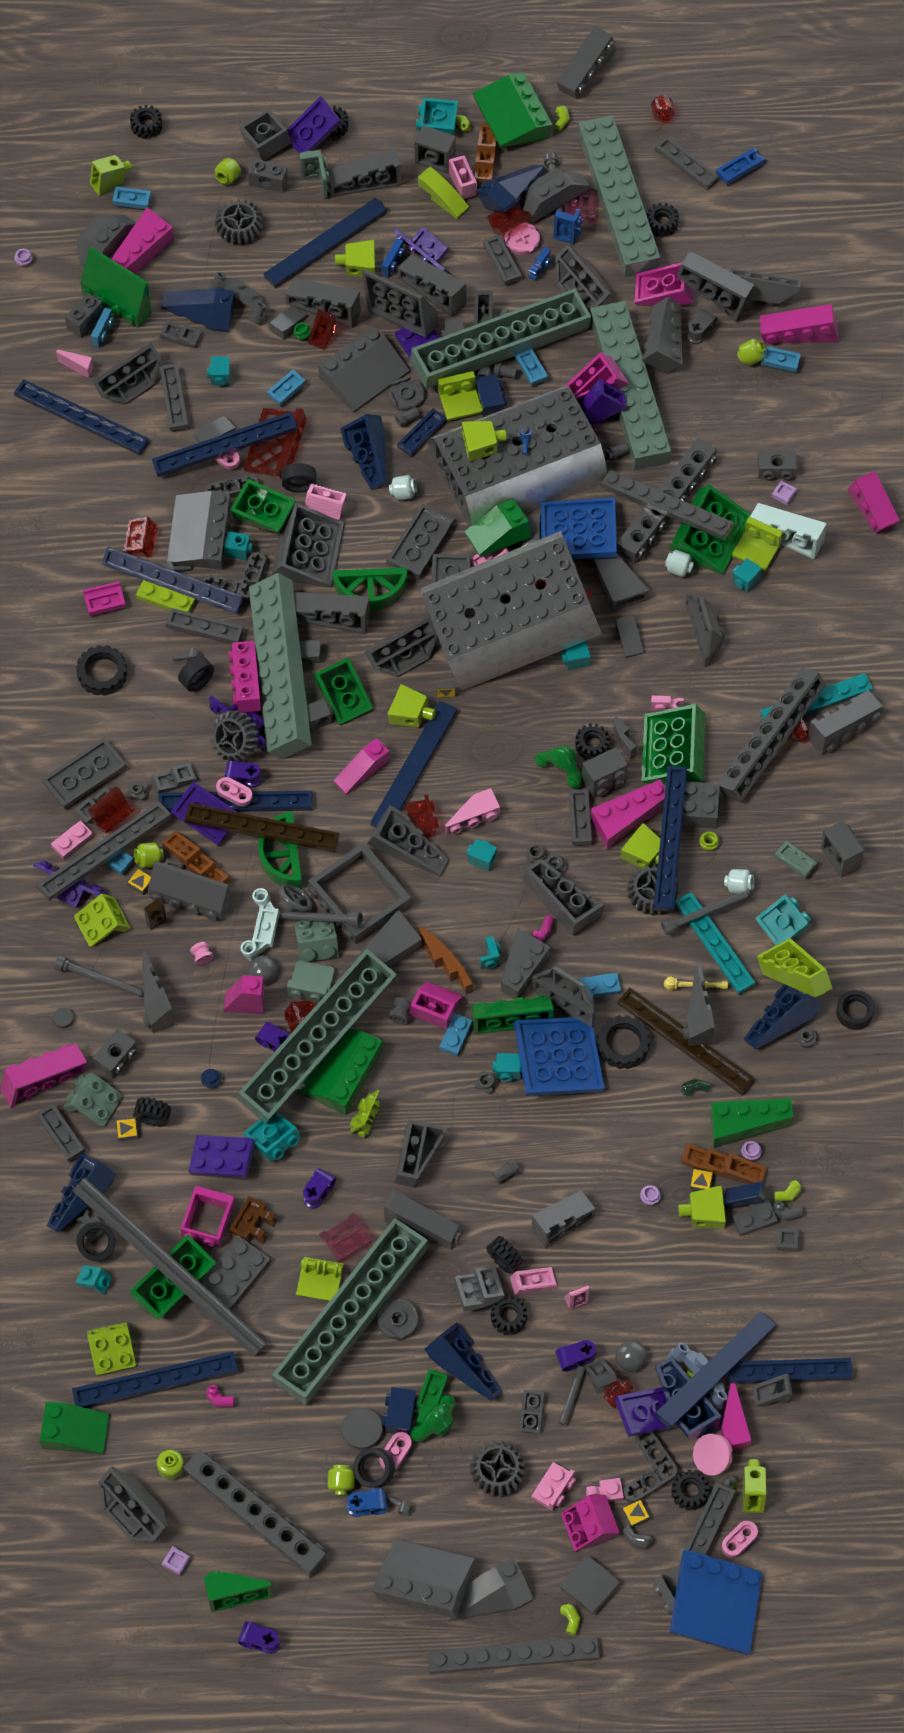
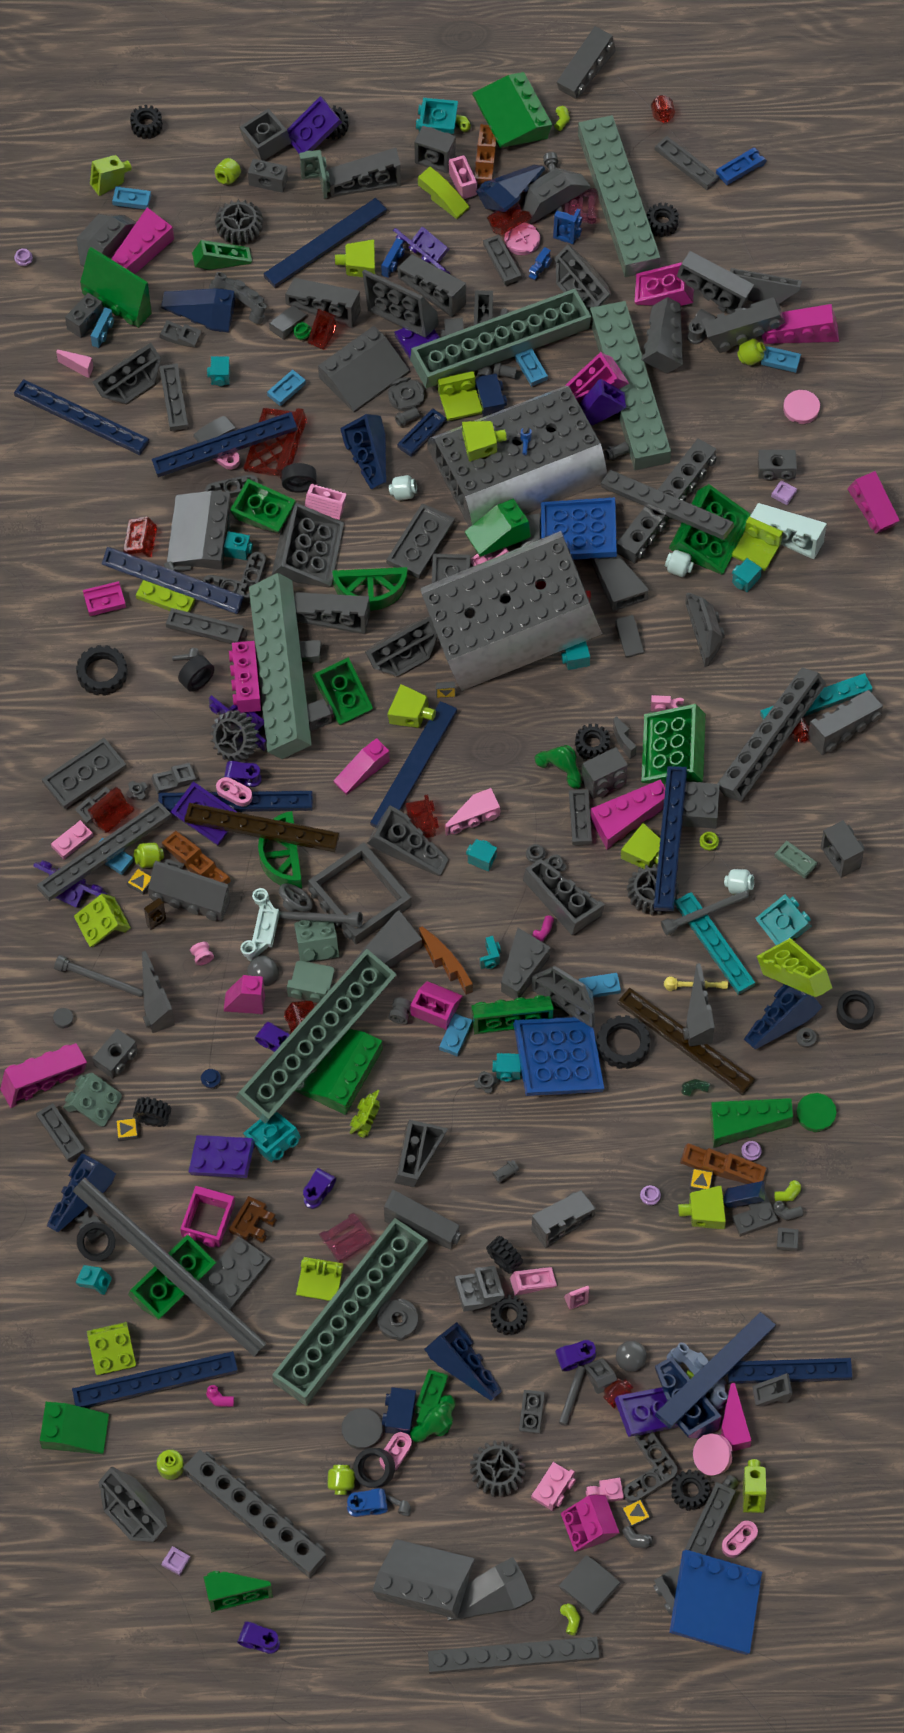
(220, 255): none -> green slope
(743, 324): none -> dark grey wedge
(801, 406): none -> bright pink tile
(816, 1112): none -> green tile

